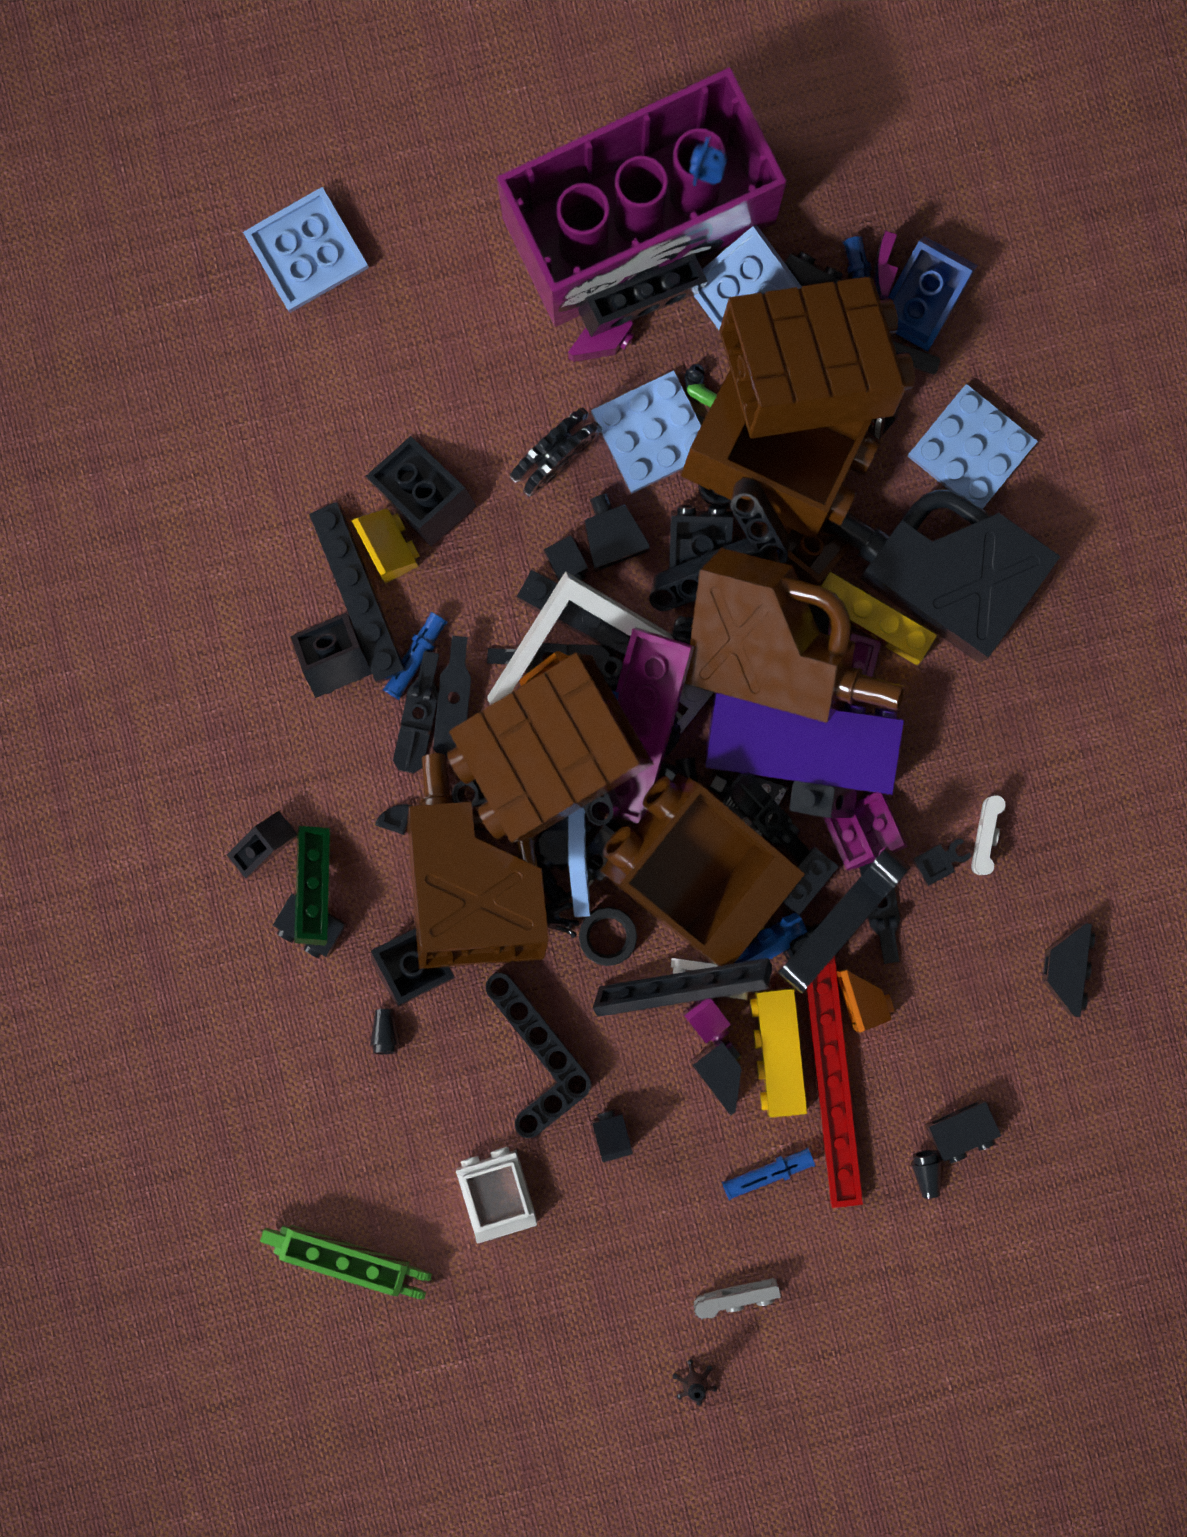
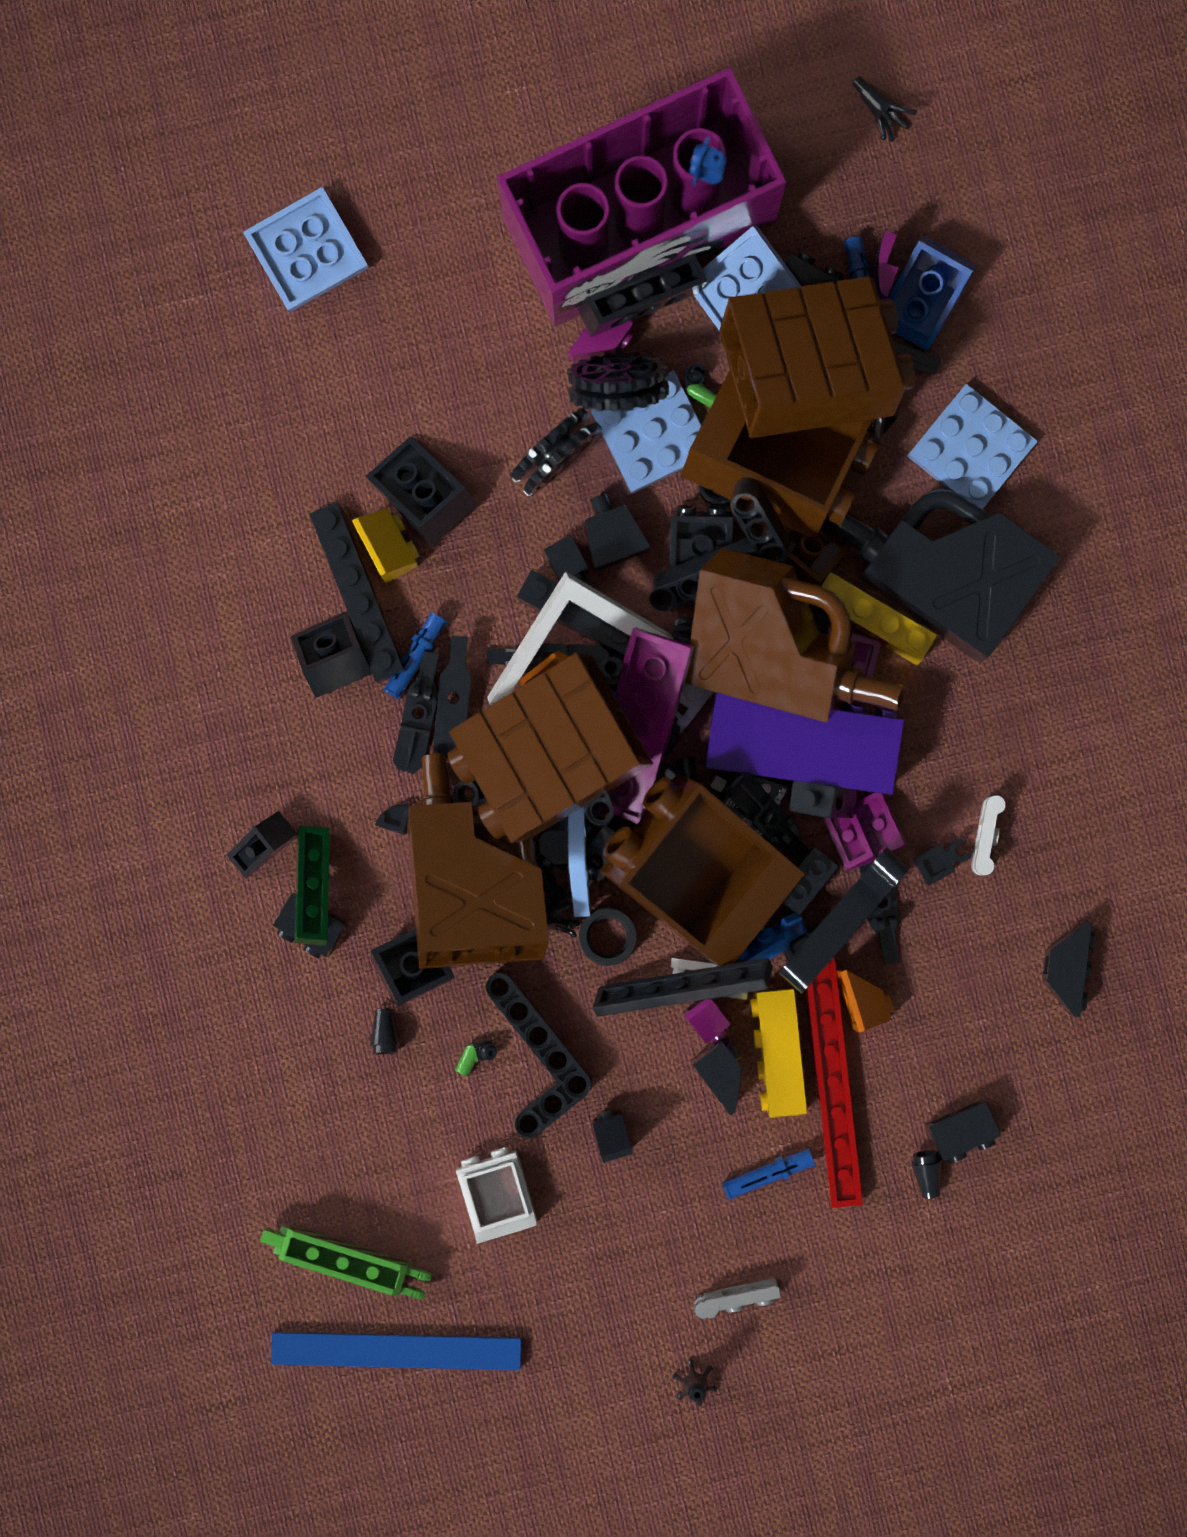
(396, 1350): none -> blue tile
(475, 1053): none -> arm
(618, 381): none -> black piece
(881, 107): none -> black piece

